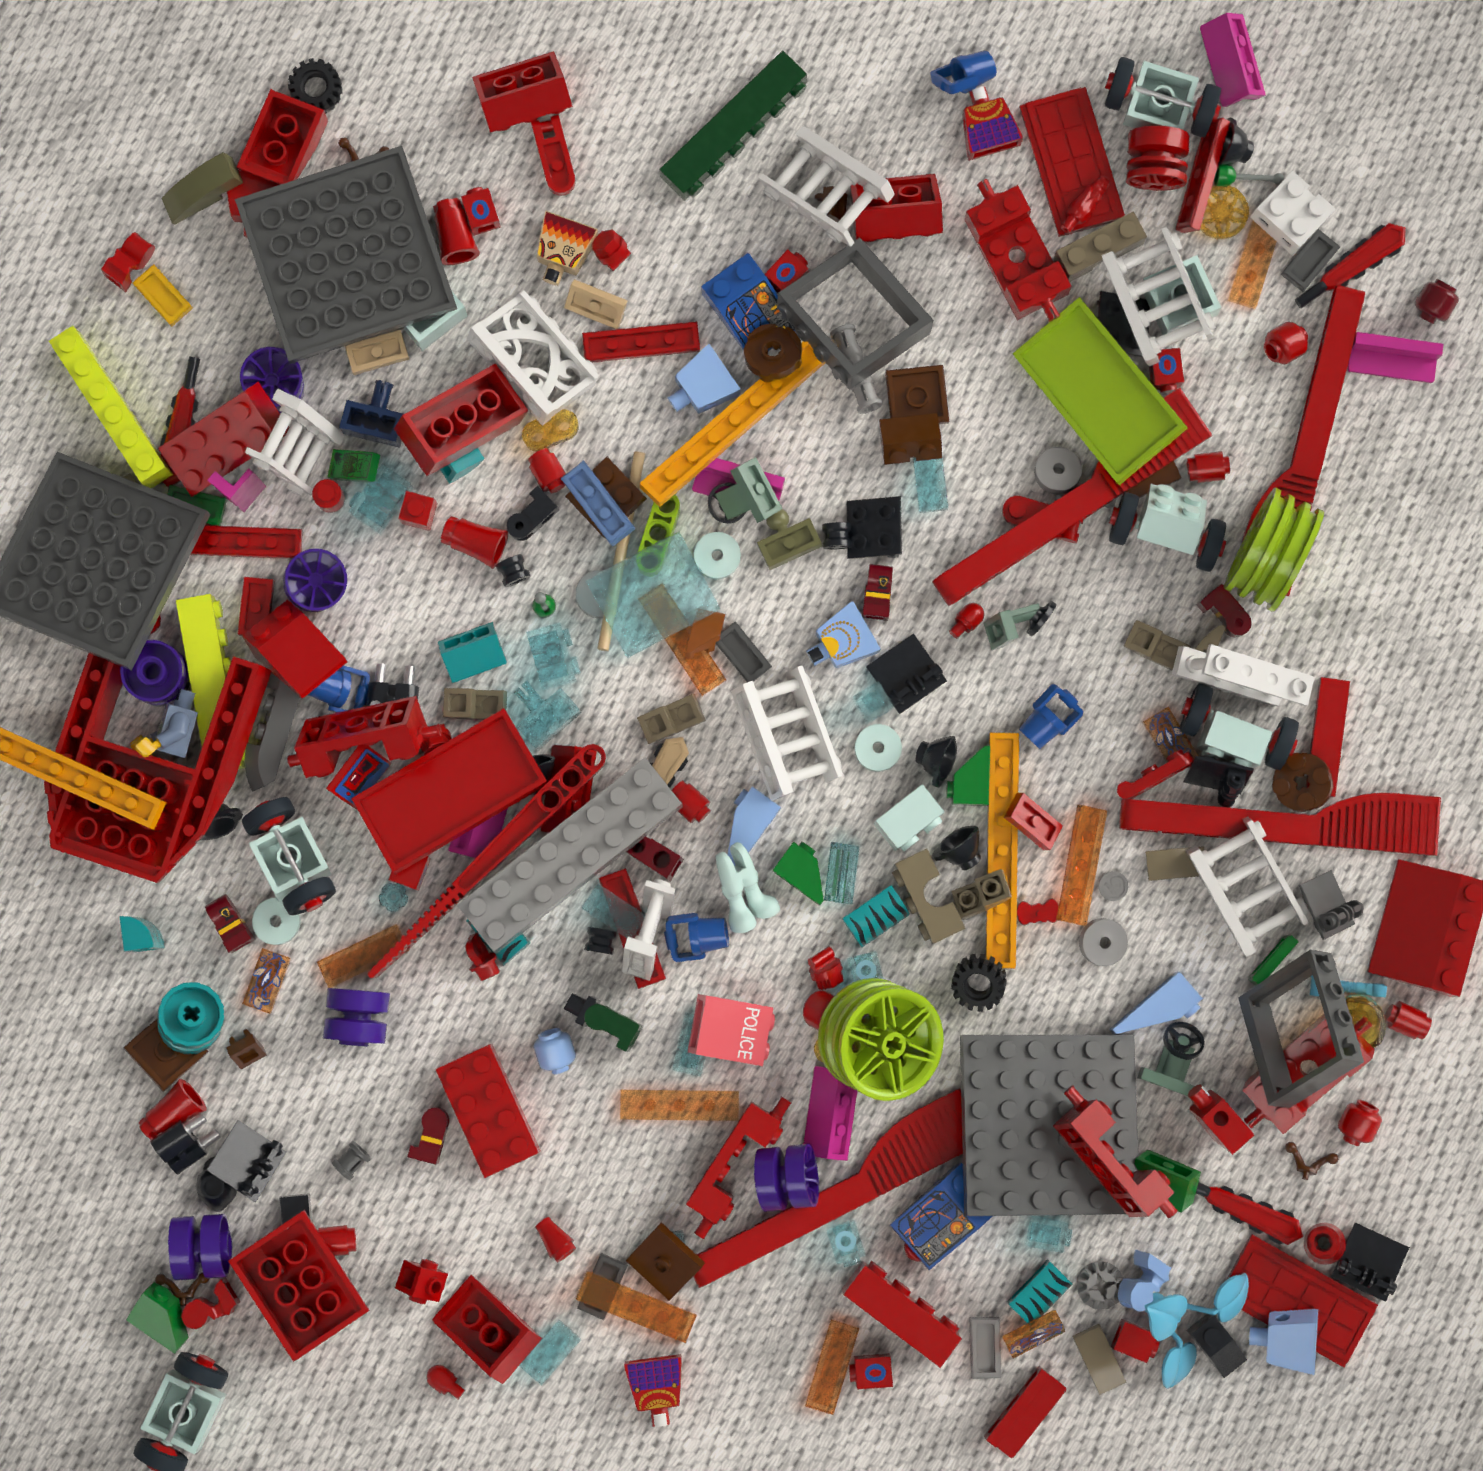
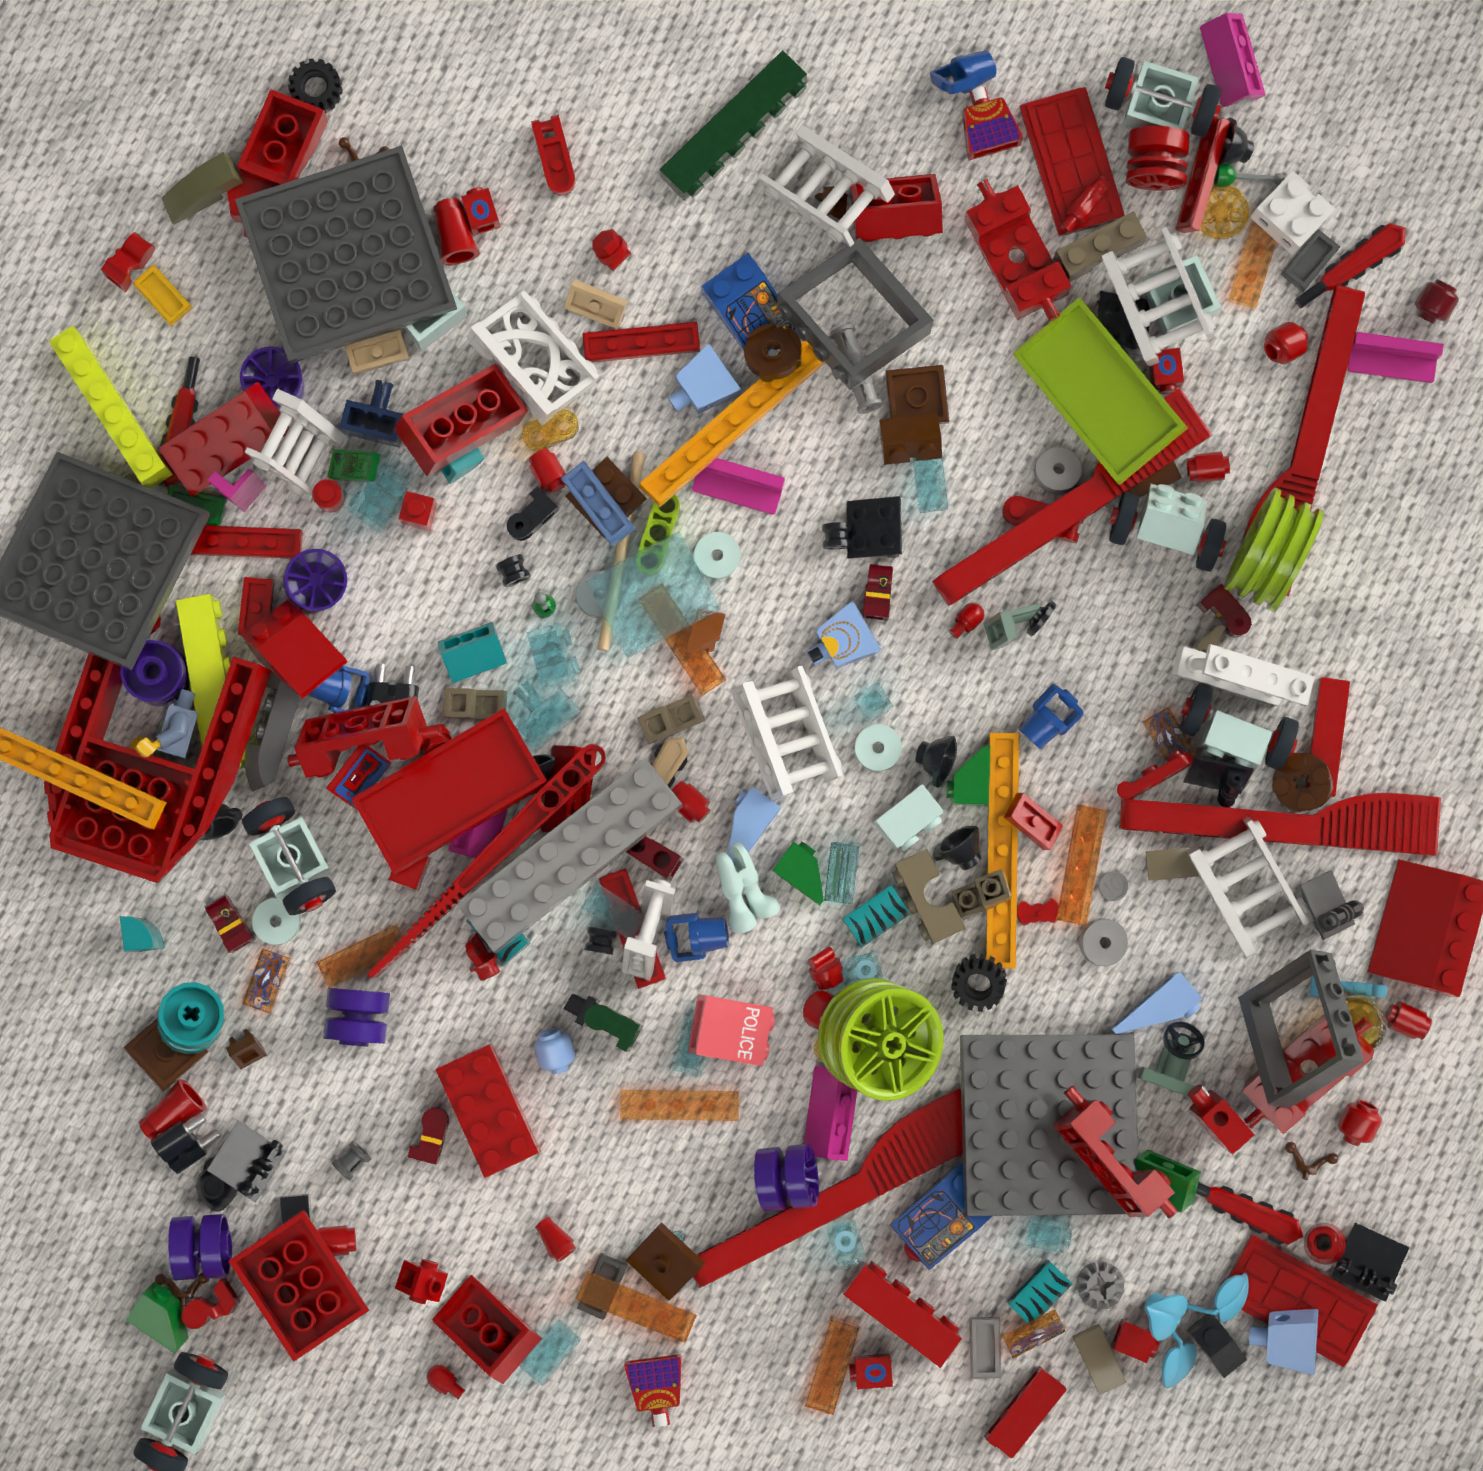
(401, 897): clear light blue plate -> none
(475, 540): red plant -> none
(522, 92): red slope -> none
(563, 246): torso -> none
(709, 1198): red brick -> none
(742, 653): dark grey tile -> none
(750, 493): sand green piece -> none
(787, 270): red brick -> none
(788, 542): olive plate -> none
(906, 673): black hinge -> none
(1138, 1292): light blue leg -> none
(1153, 644): dark tan slope -> none
(1273, 959): green tile -> none

